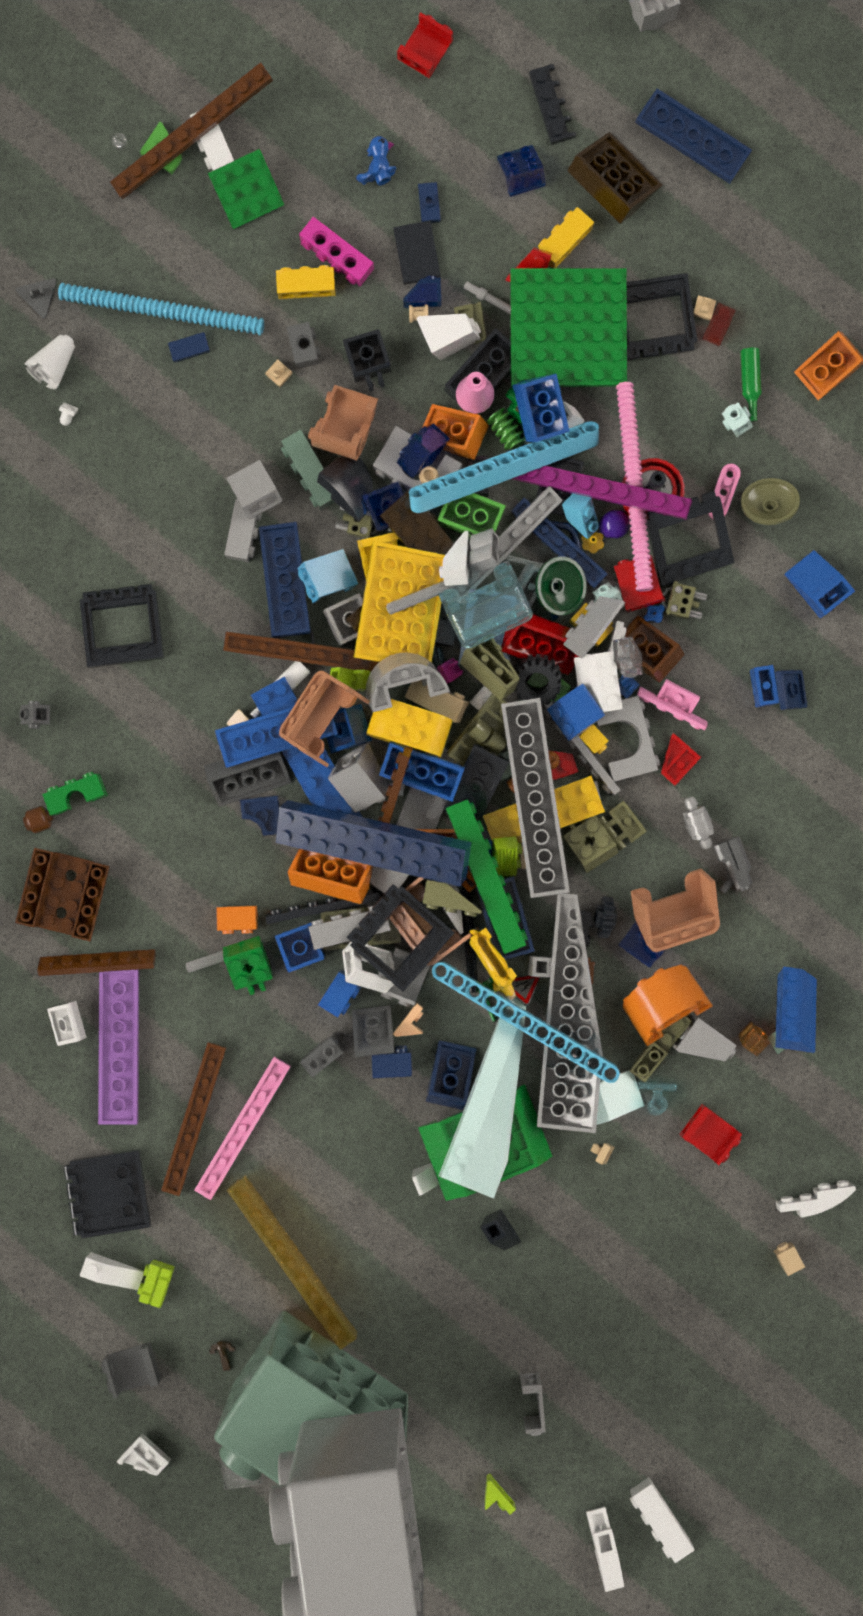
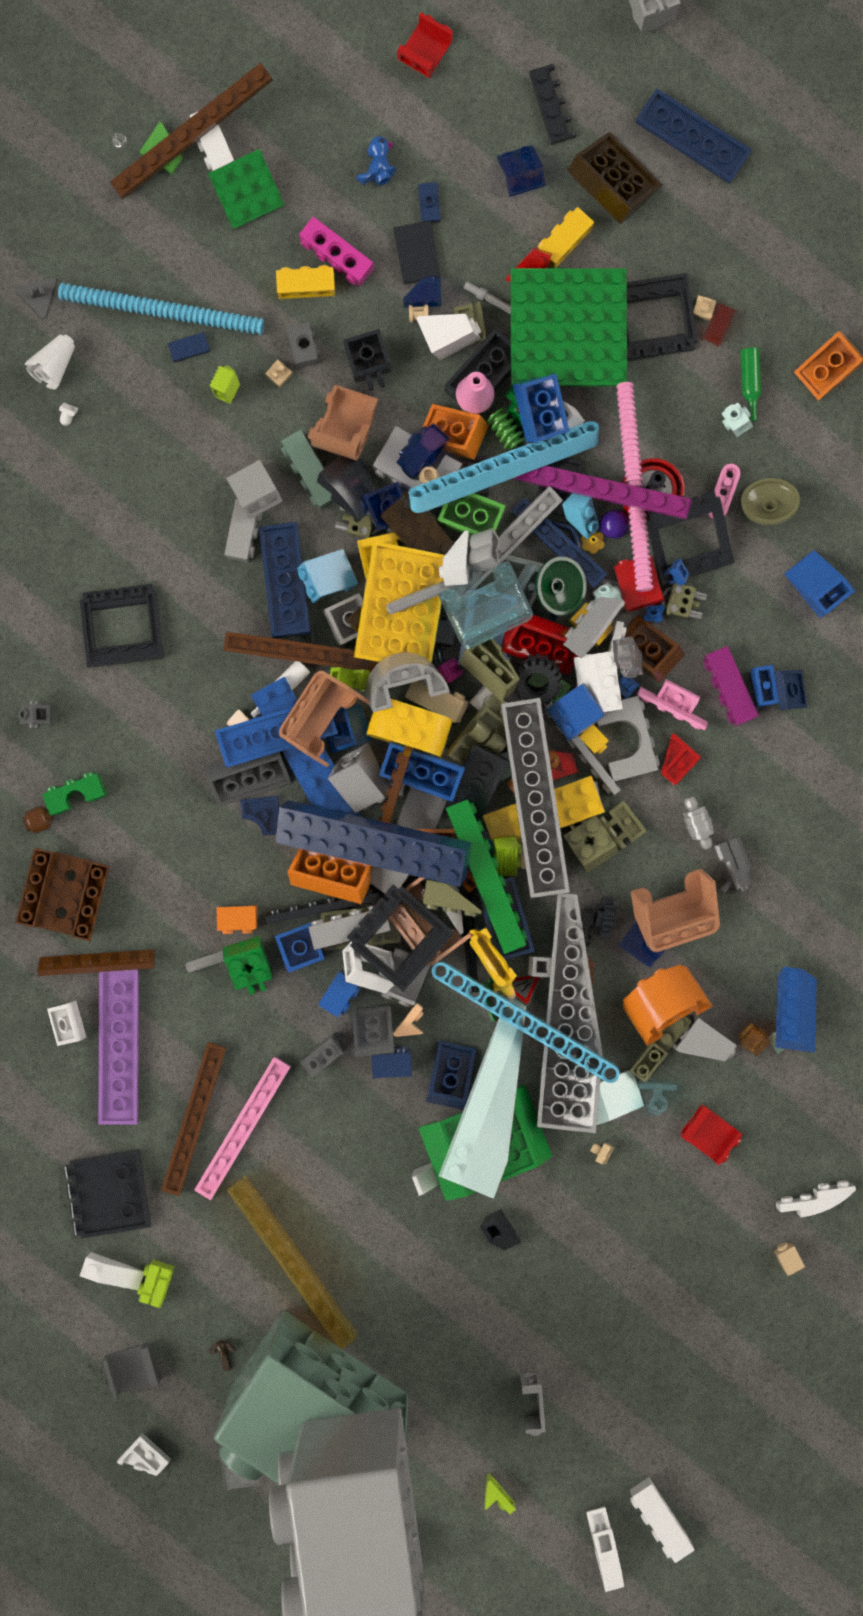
(225, 384): none -> lime brick
(678, 572): none -> blue tile
(730, 686): none -> magenta brick

